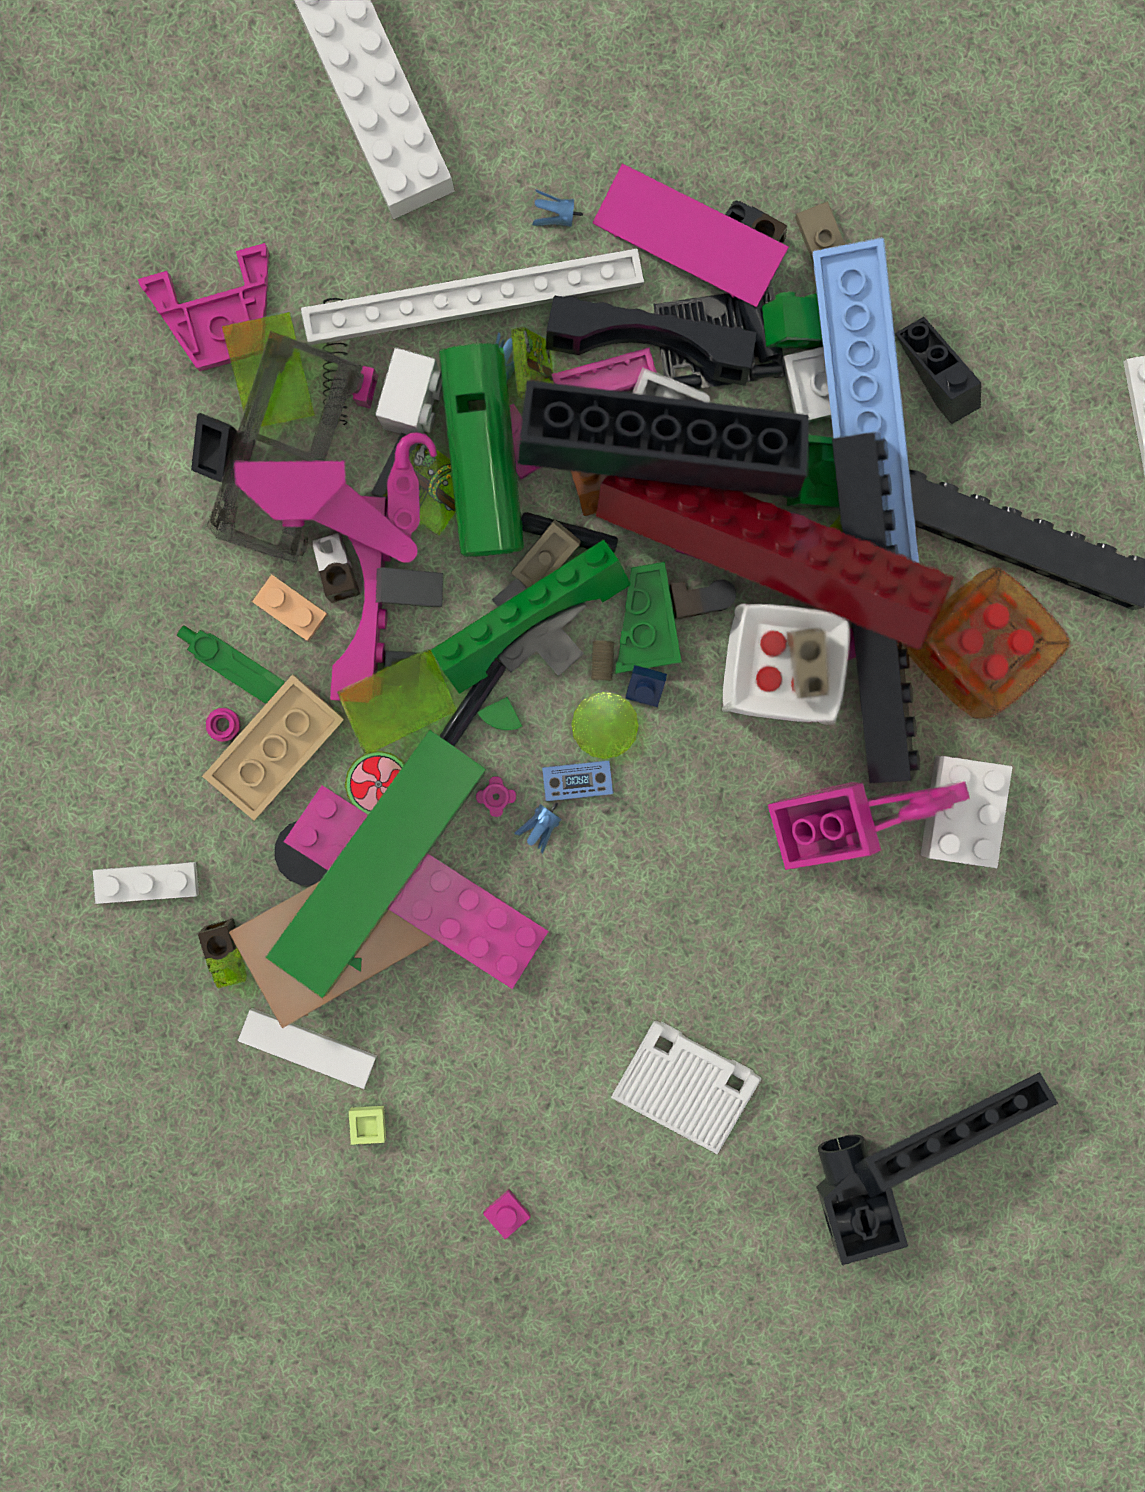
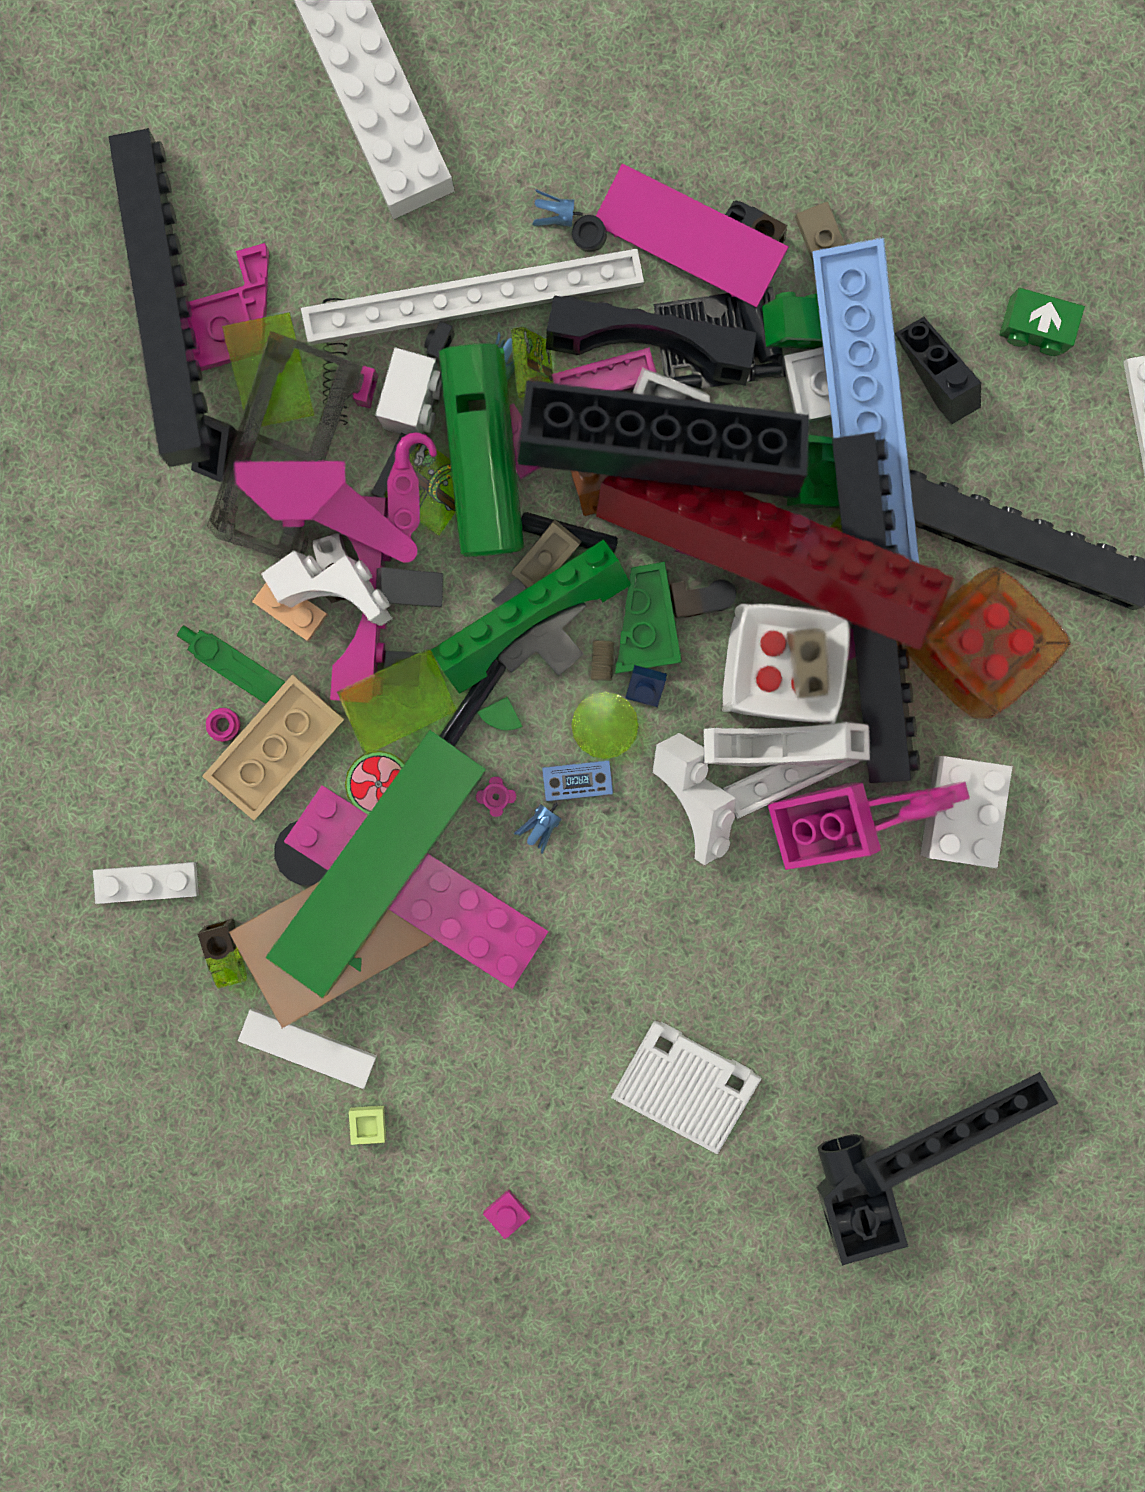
(160, 298): none -> black brick
(301, 578): none -> white arch
(438, 340): none -> black plate
(589, 233): none -> black tile
(709, 808): none -> white arch
(776, 783): none -> white tile
(787, 745): none -> white arch
(1041, 322): none -> green brick

